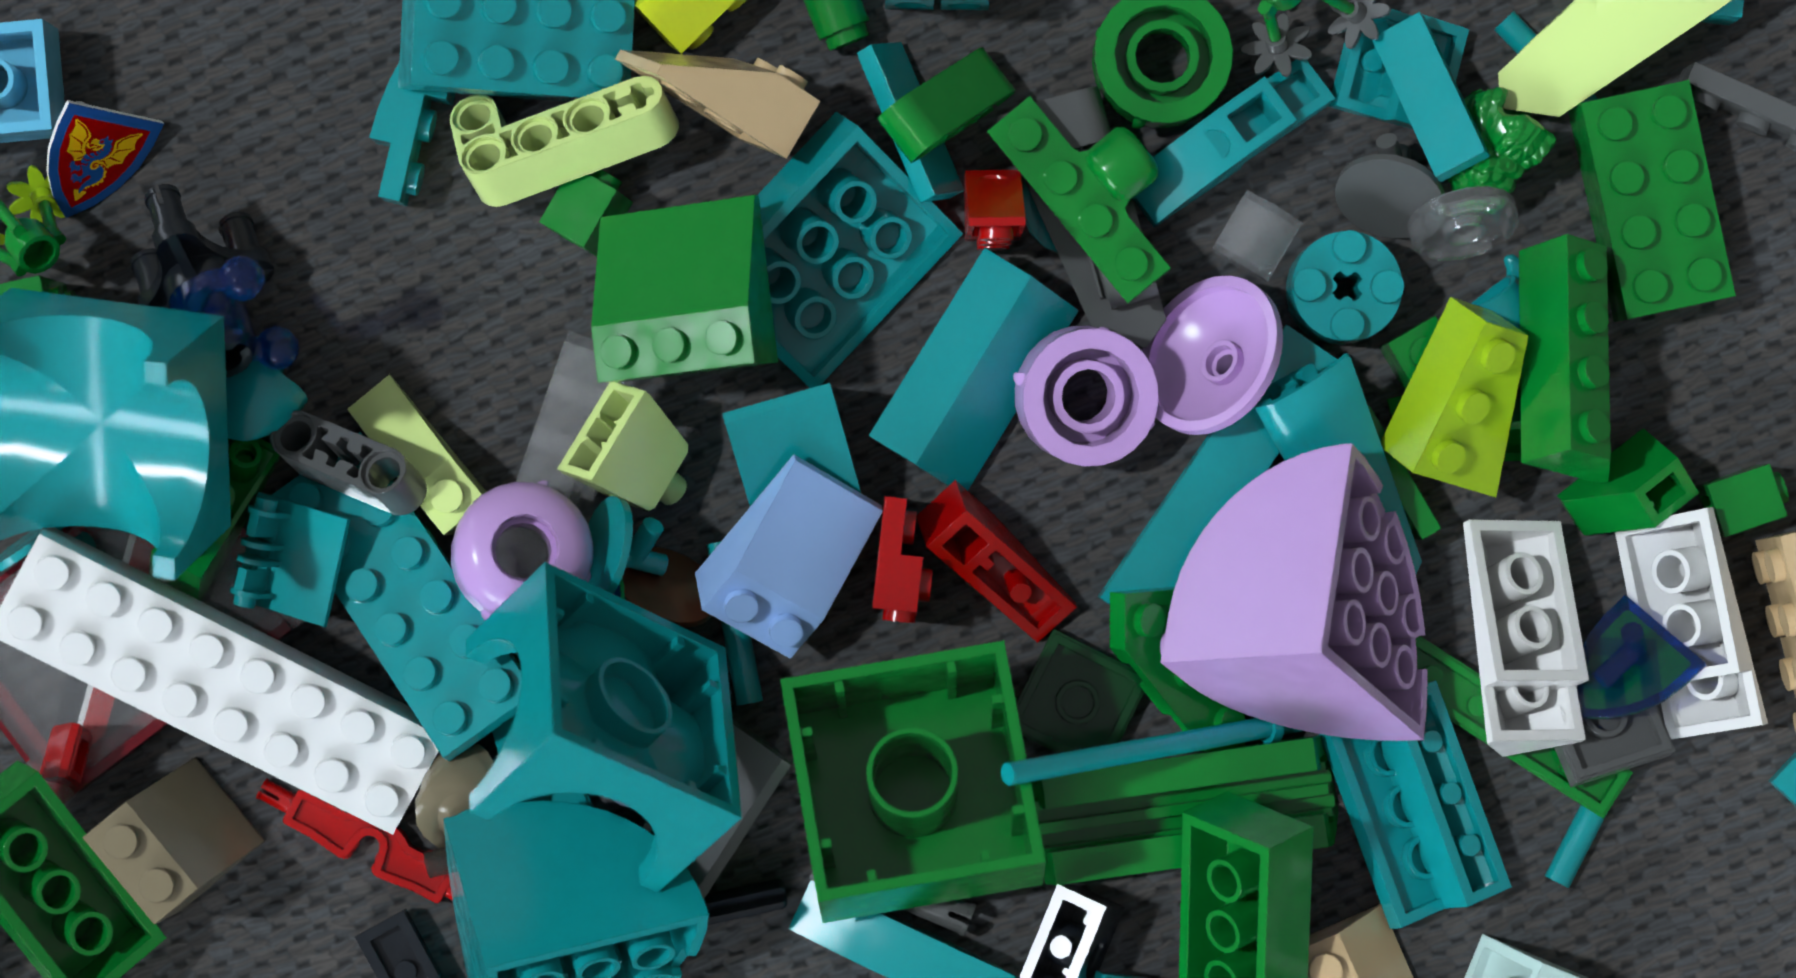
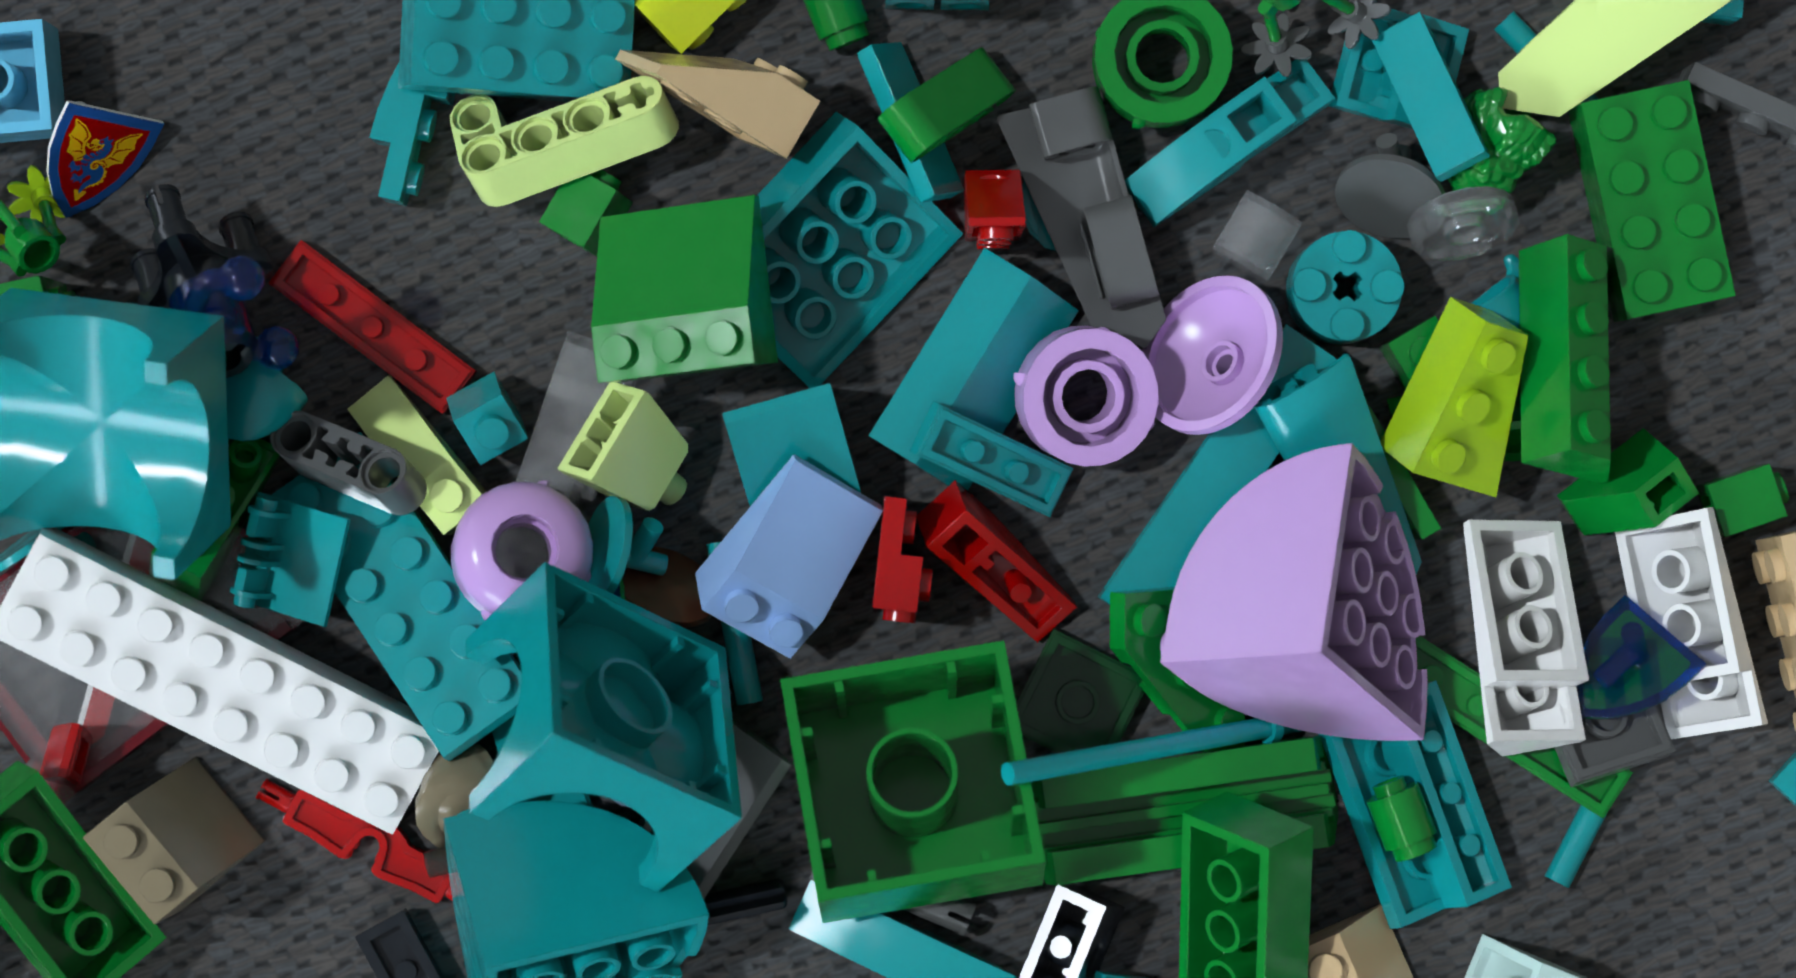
(372, 326): none -> red tile
(487, 418): none -> teal brick
(991, 459): none -> teal tile
(1088, 192): green plate -> none
(1402, 818): none -> green brick

